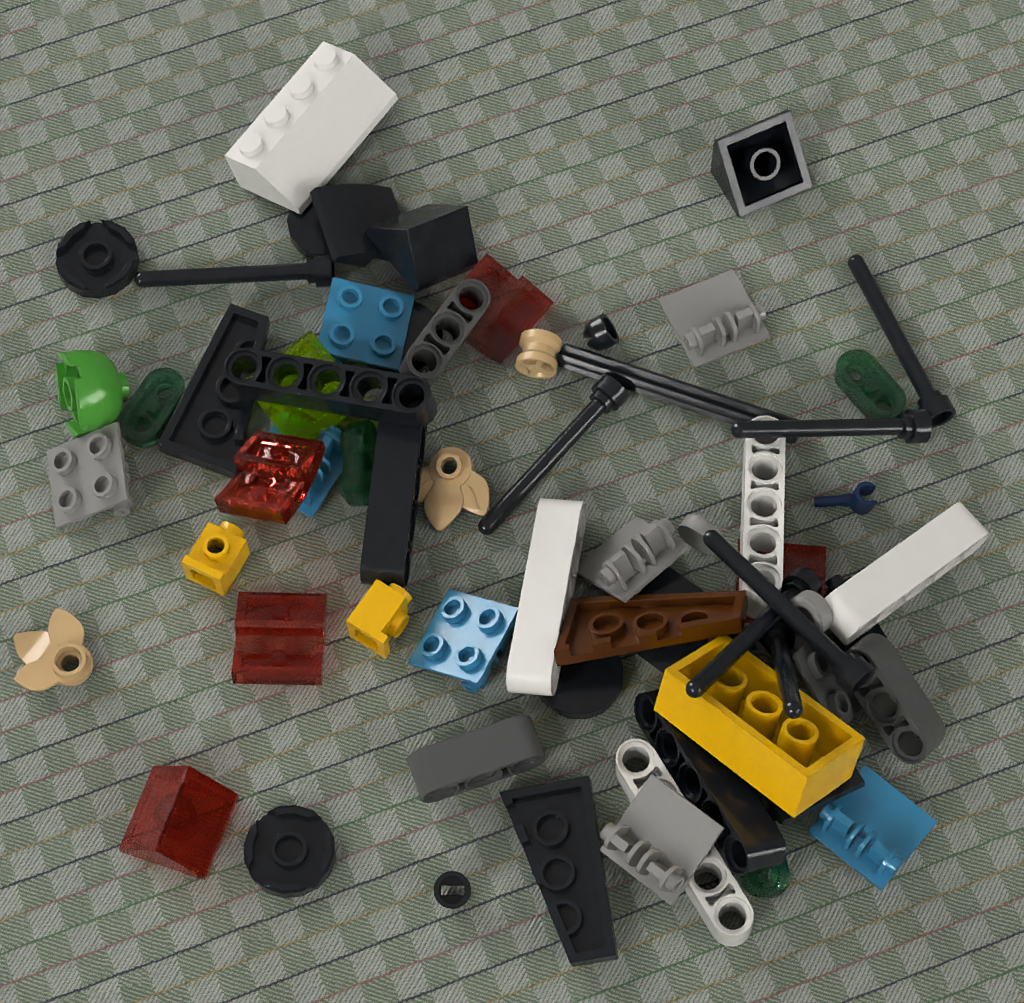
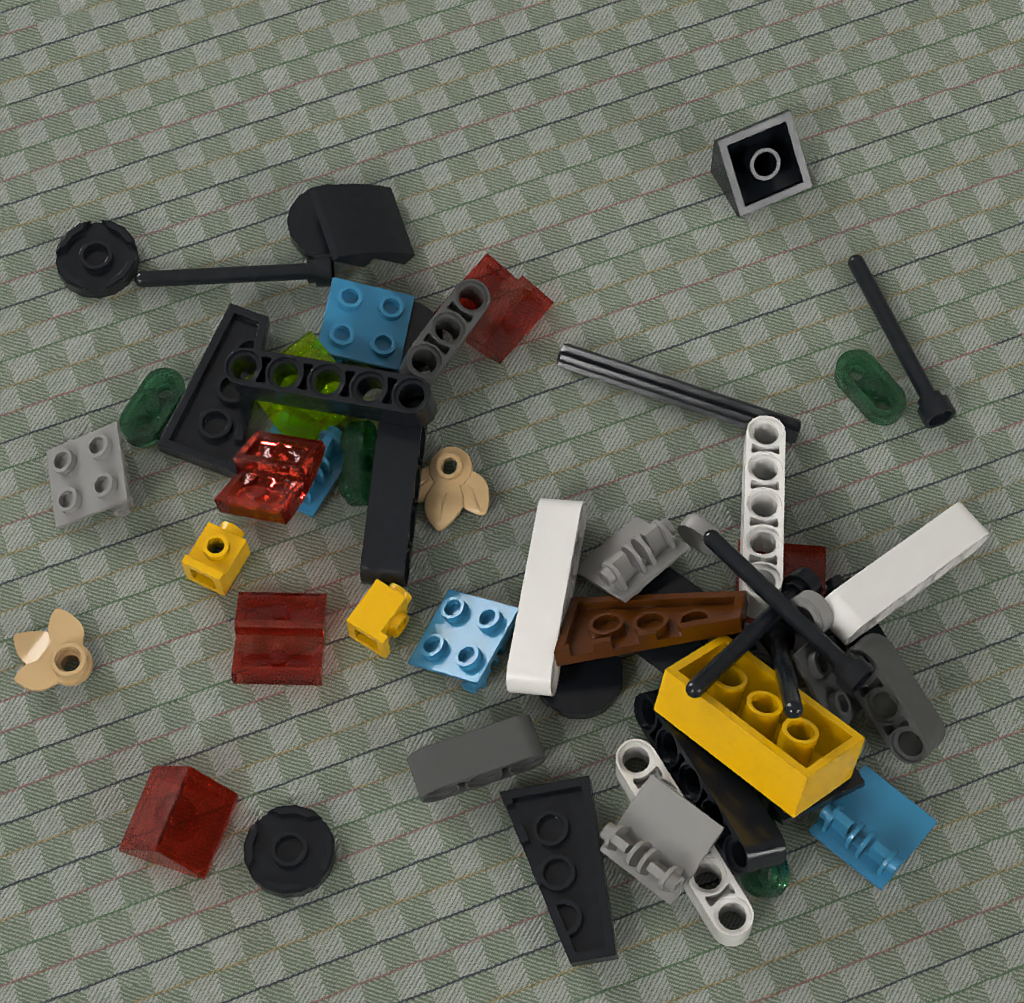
(90, 390): bright green cylinder -> none
(310, 128): white slope -> none
(427, 243): black slope -> none
(452, 901): black hinge -> none
(538, 353): tan wheel -> none
(601, 332): black hinge -> none
(606, 396): black piece -> none
(714, 318): light grey hinge -> none
(852, 499): dark blue hand -> none
(912, 426): black piece -> none

